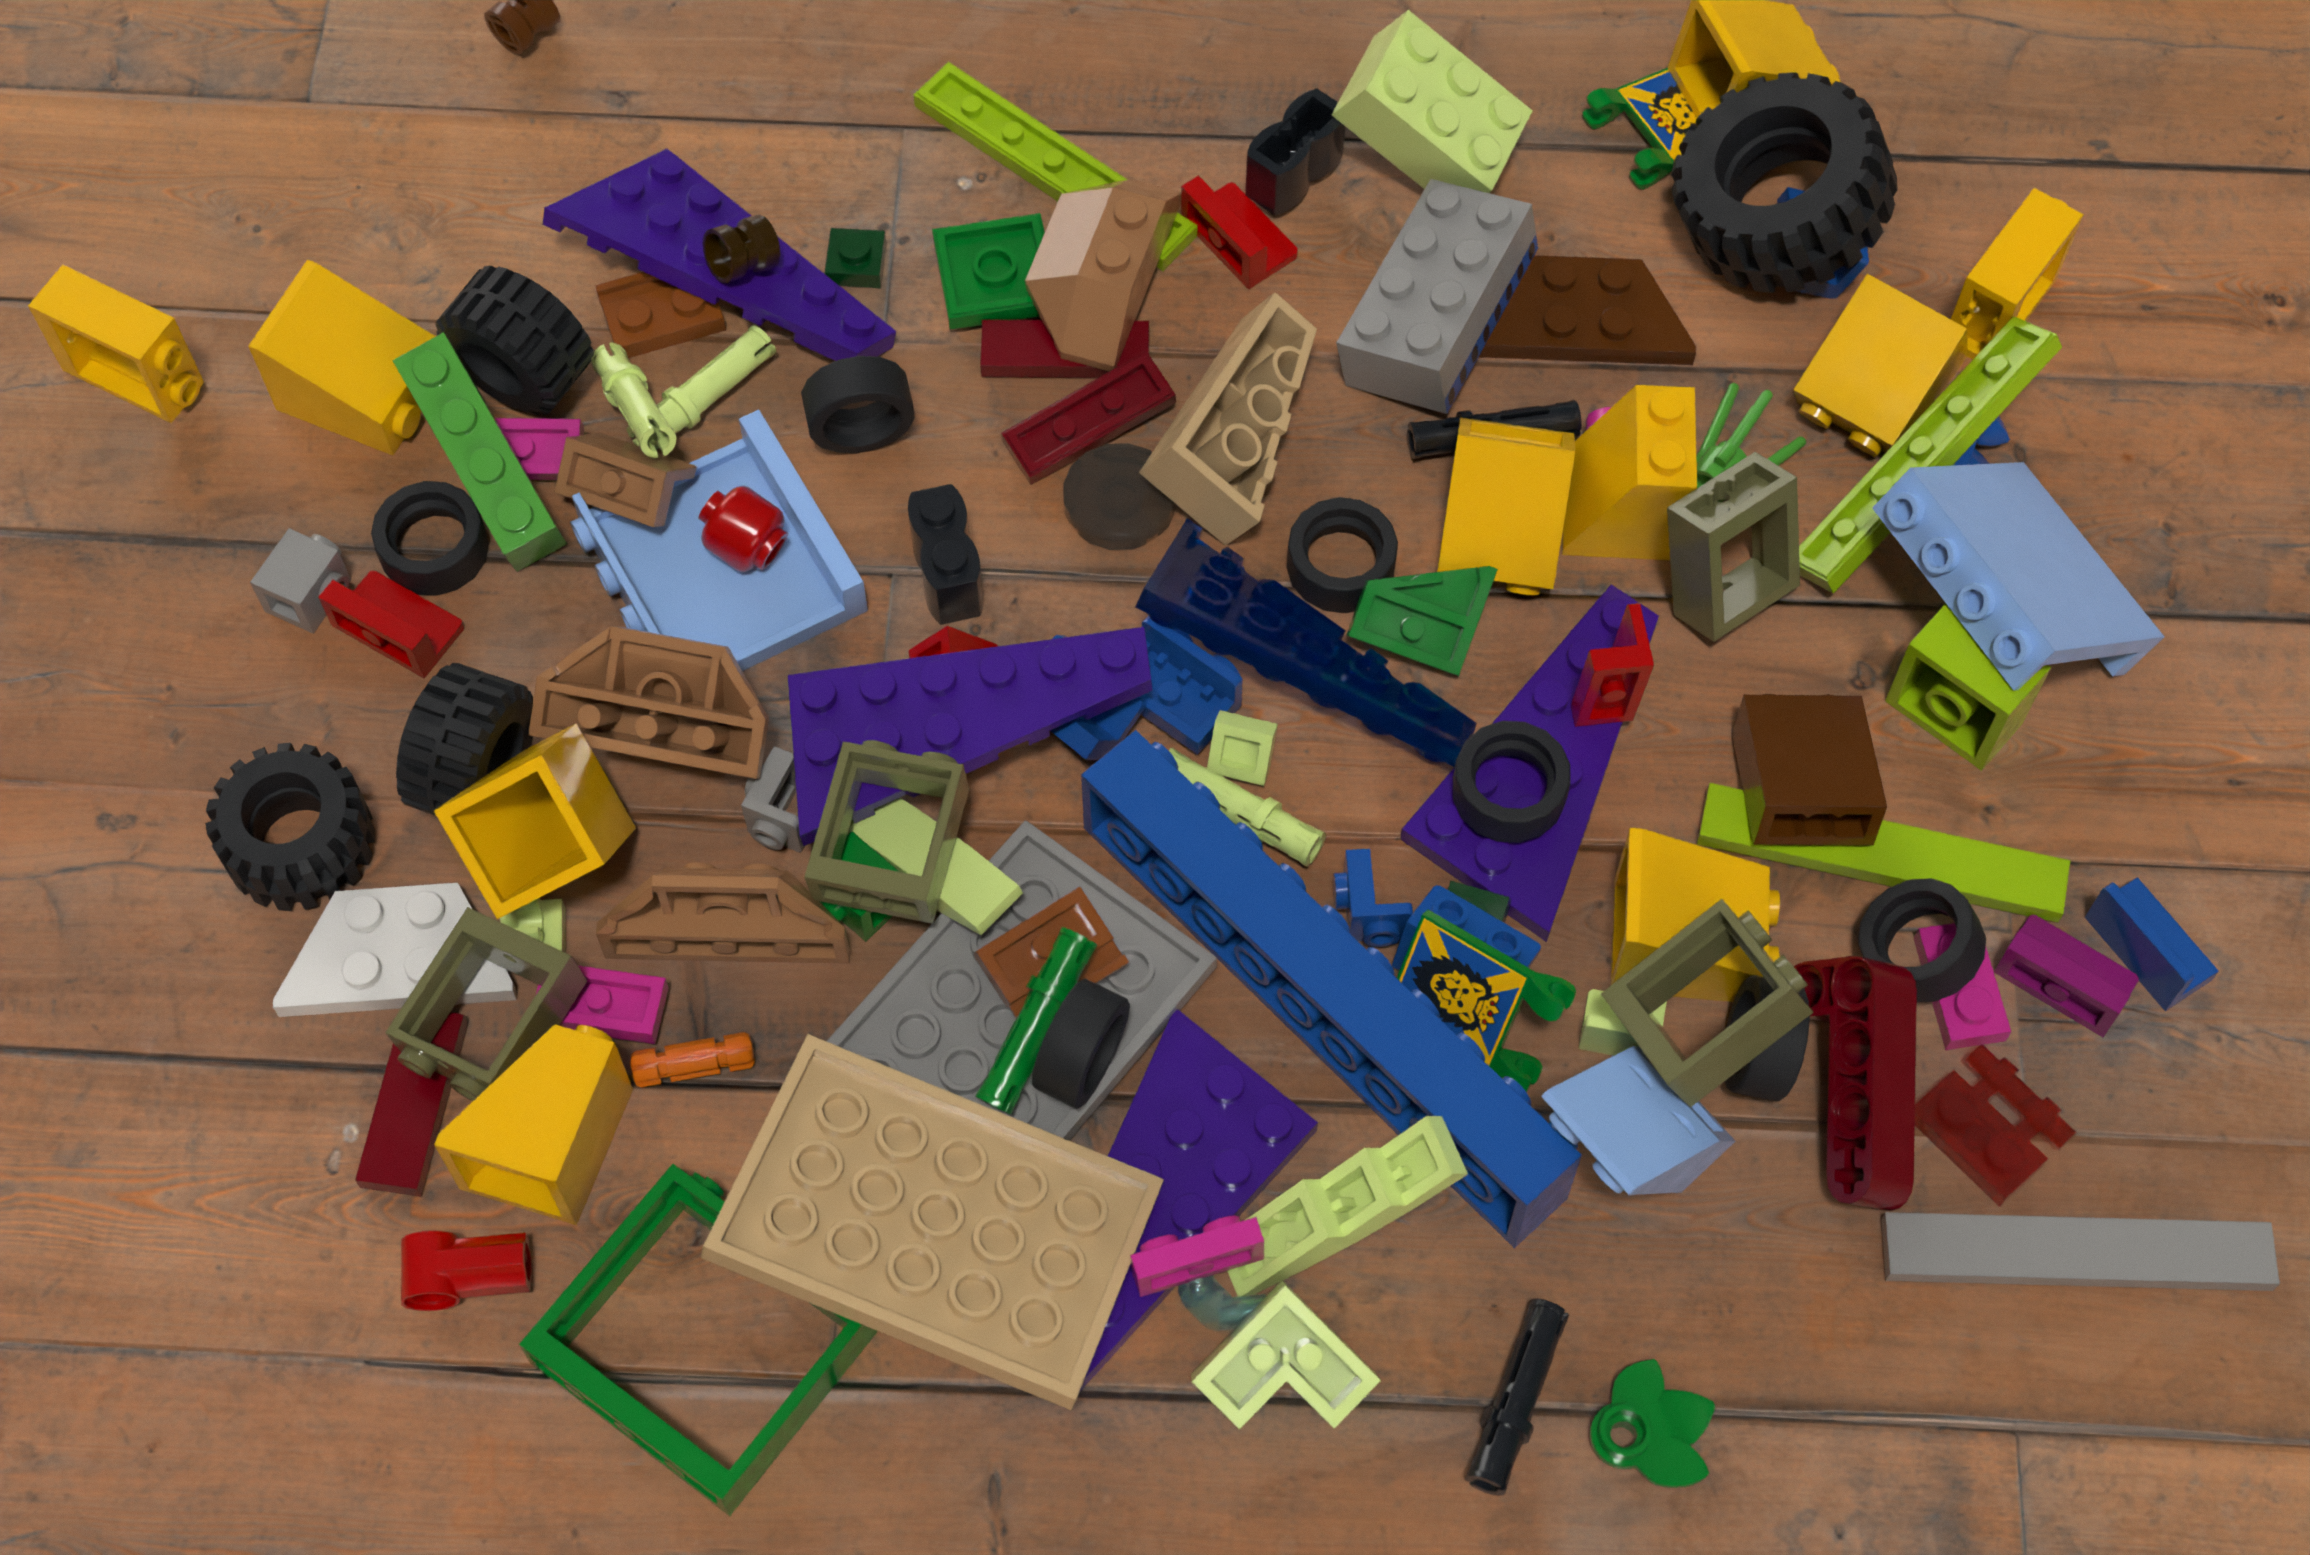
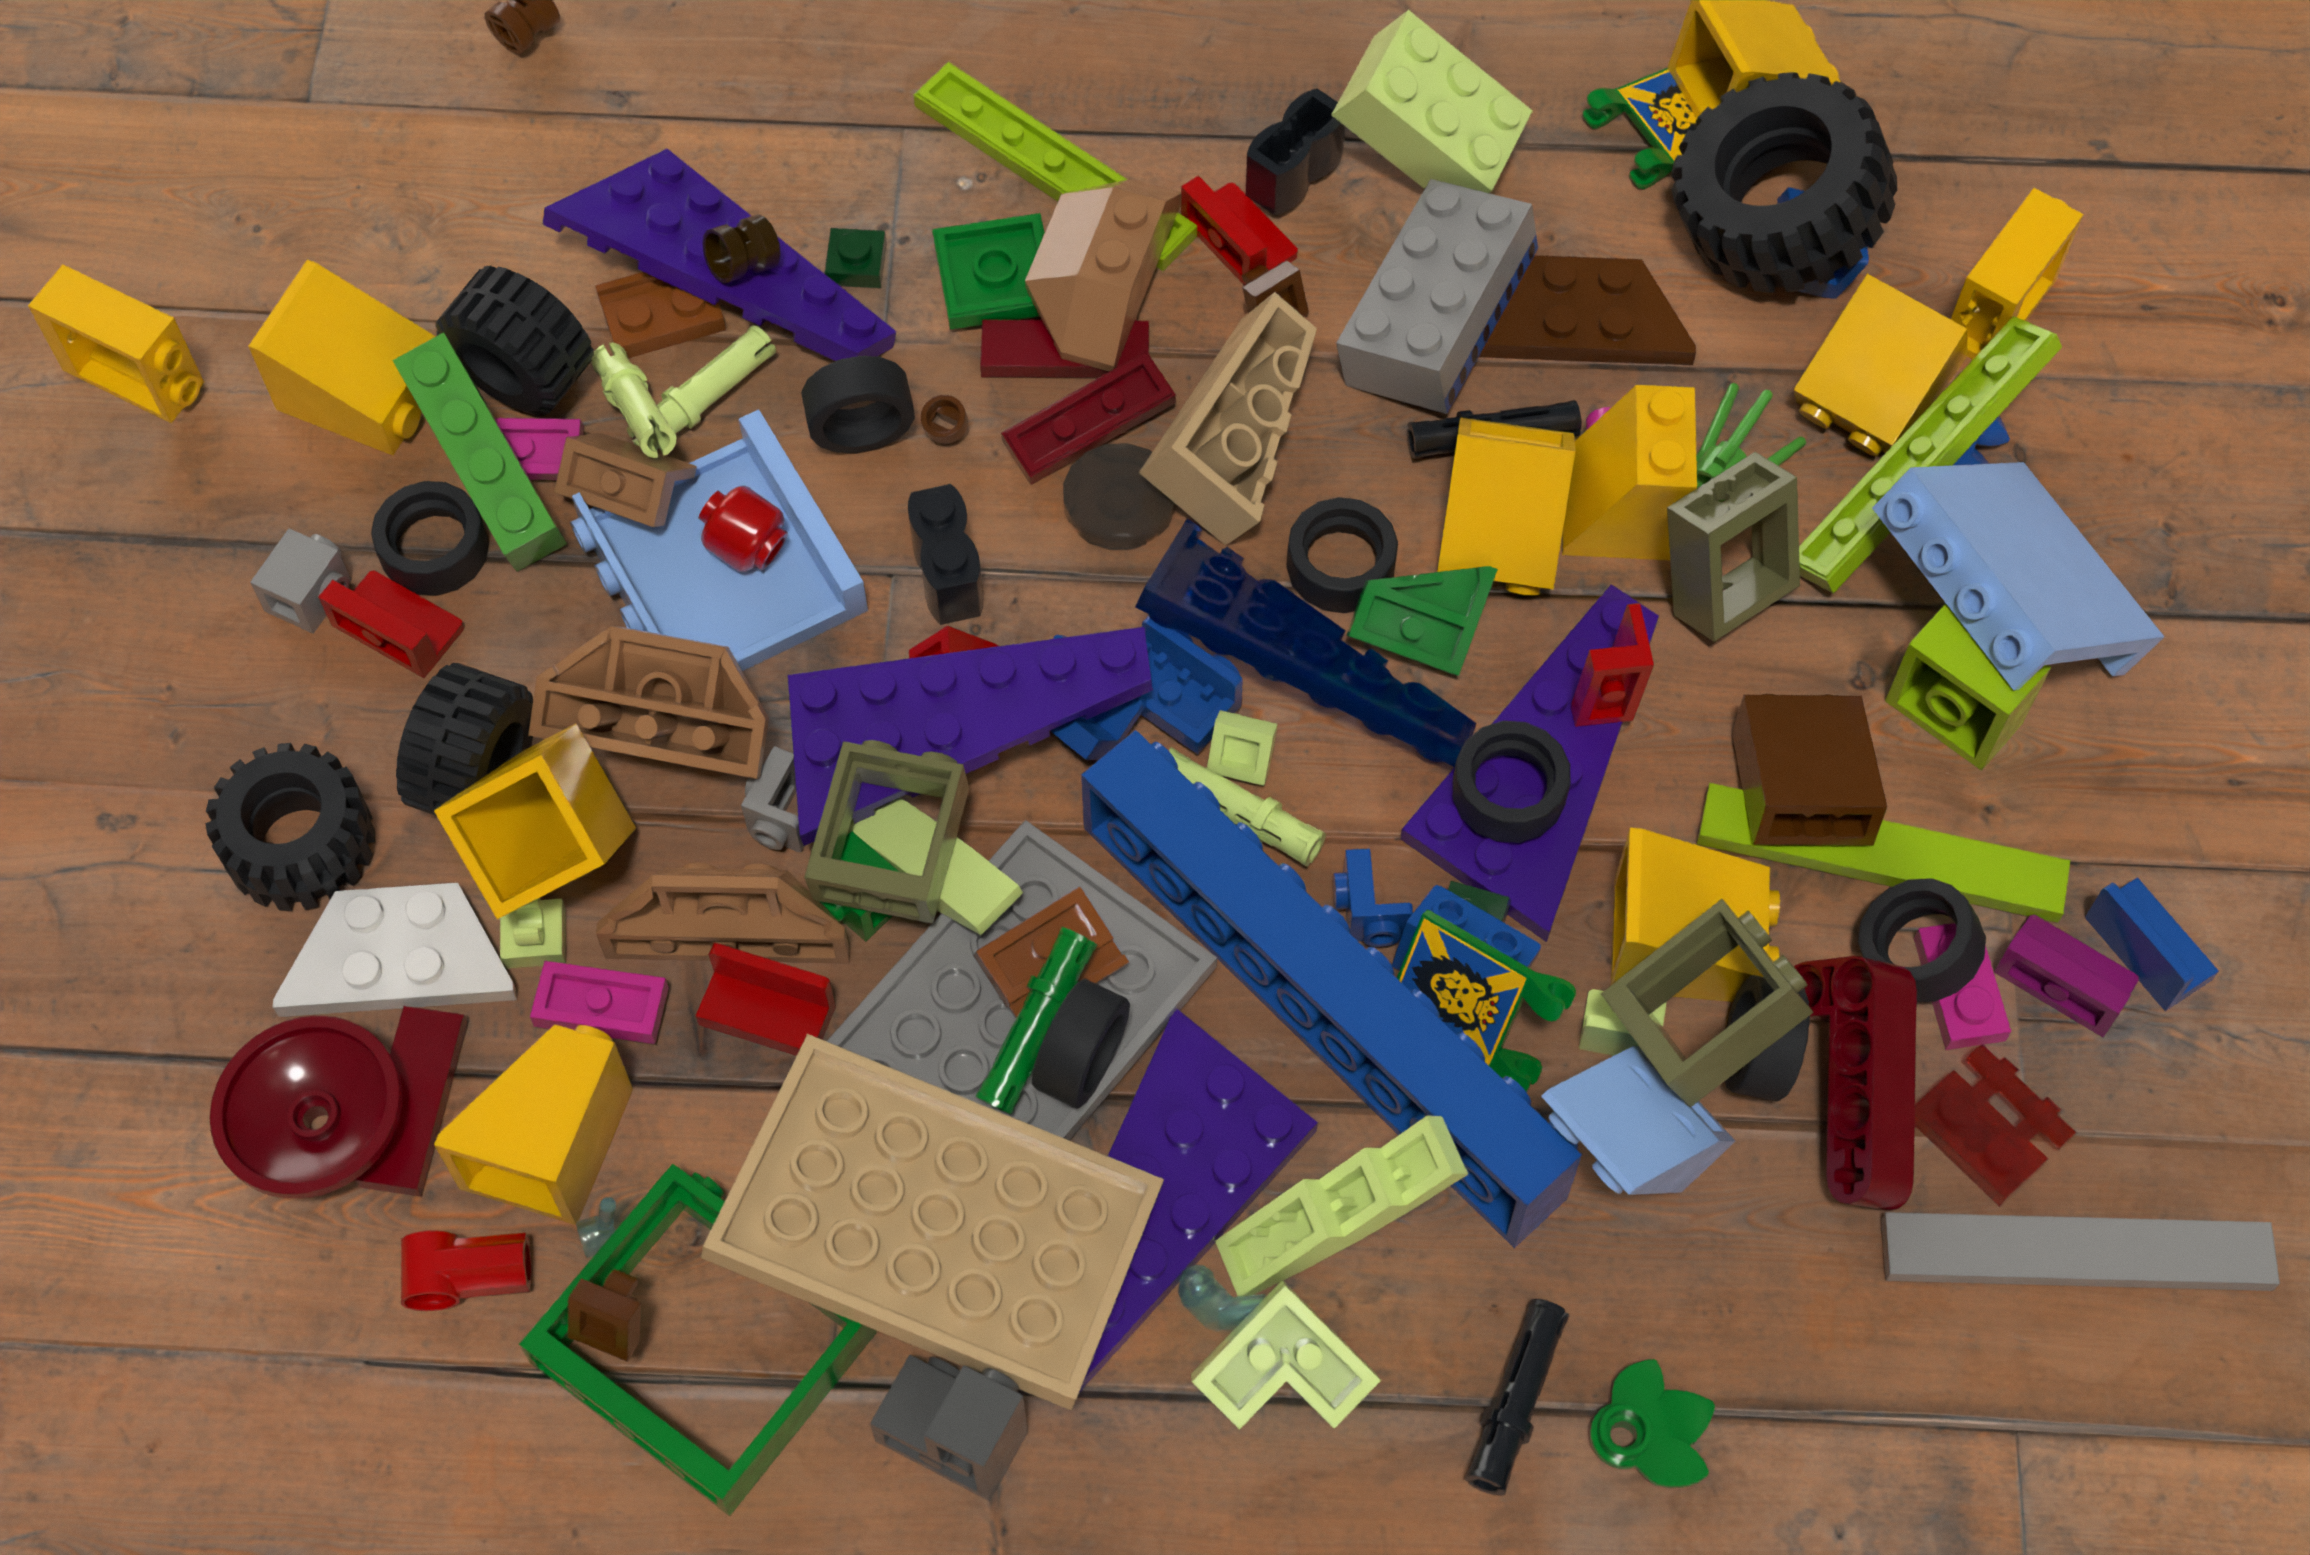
(287, 1081): none -> dark red dish
(446, 978): olive window -> none
(597, 1229): none -> clear light blue hand
(606, 1315): none -> reddish brown tile
(692, 1059): orange axle -> none
(765, 1000): none -> red panel
(951, 411): none -> reddish brown hinge
(953, 1422): none -> dark grey brick
(1173, 1262): dark pink plate -> none
(1283, 280): none -> reddish brown tile

